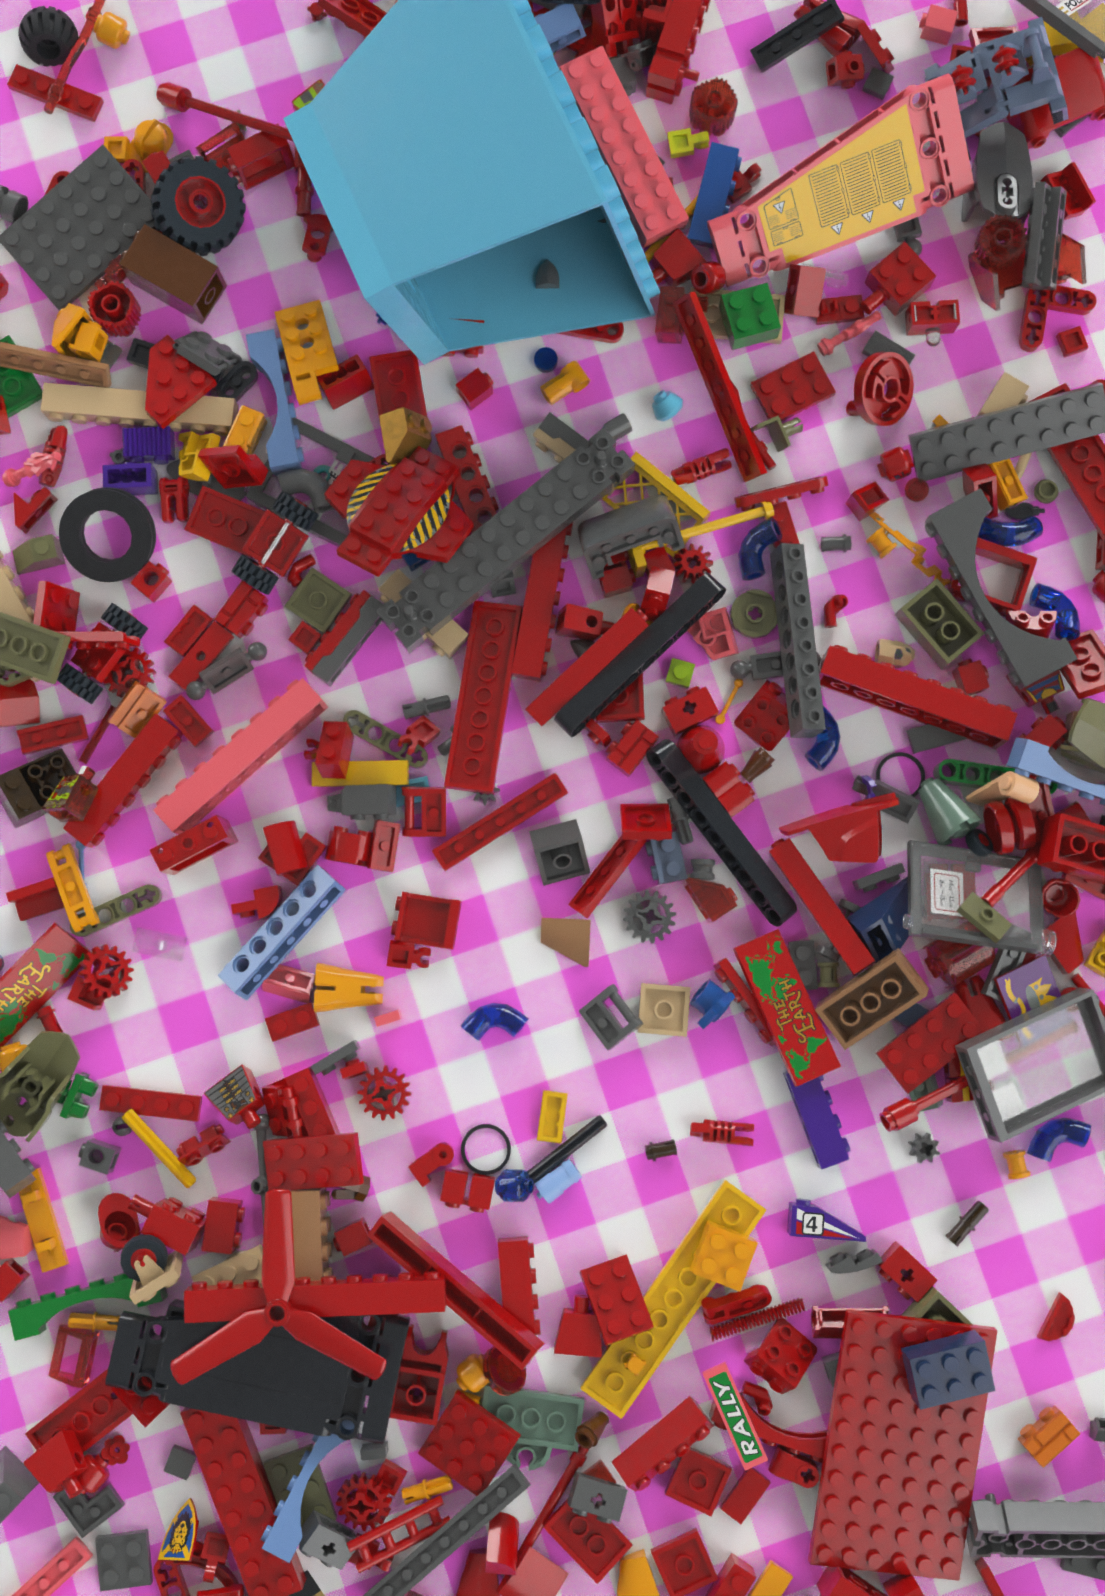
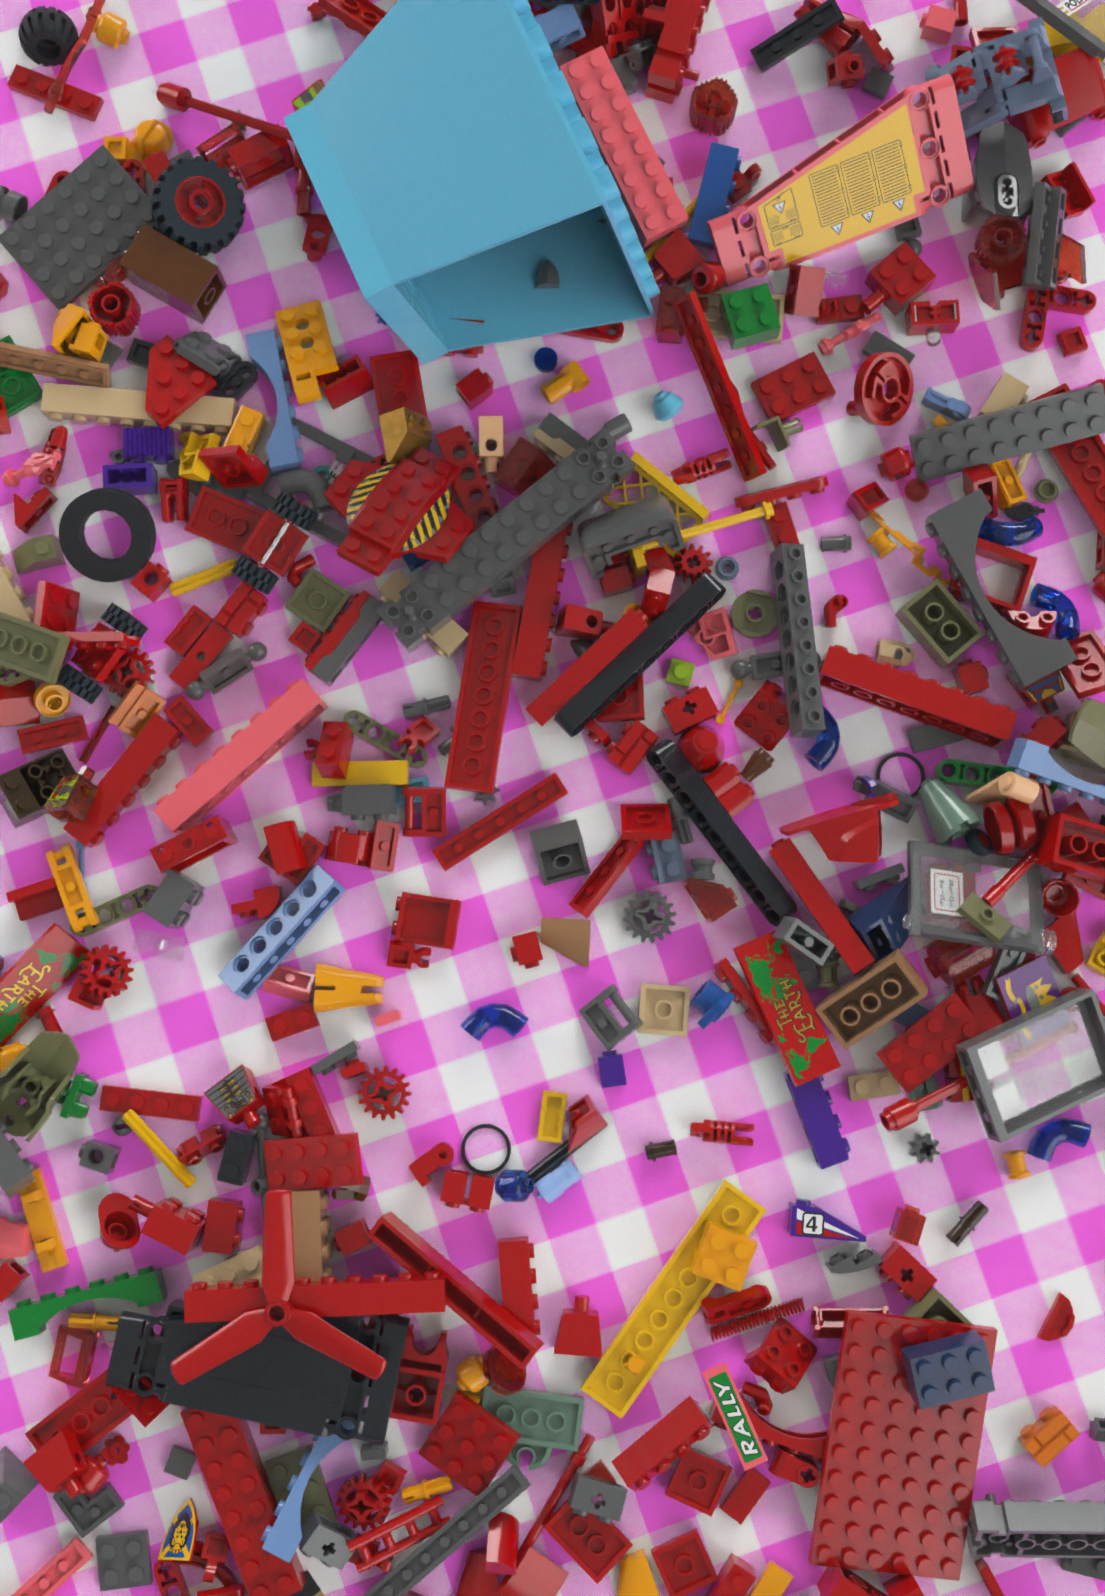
(52, 699): none -> light orange plate
(149, 1266): plate -> none
(174, 900): none -> dark grey brick
(202, 578): none -> yellow axle
(237, 1157): none -> black brick
(491, 432): none -> light nougat torso
(522, 467): none -> clear red slope
(526, 950): none -> red brick
(584, 1122): none -> red slope
(591, 1430): reddish brown cone -> none
(611, 1069): none -> dark purple brick
(616, 1300): red plate -> none
(683, 142): neon yellow plate -> none
(726, 561): none -> sand blue plate
(752, 548): clear blue cylinder -> none
(803, 940): none -> dark grey brick
(872, 1085): none -> tan plate
(907, 1224): none -> clear red brick
(950, 407): none -> medium blue piece

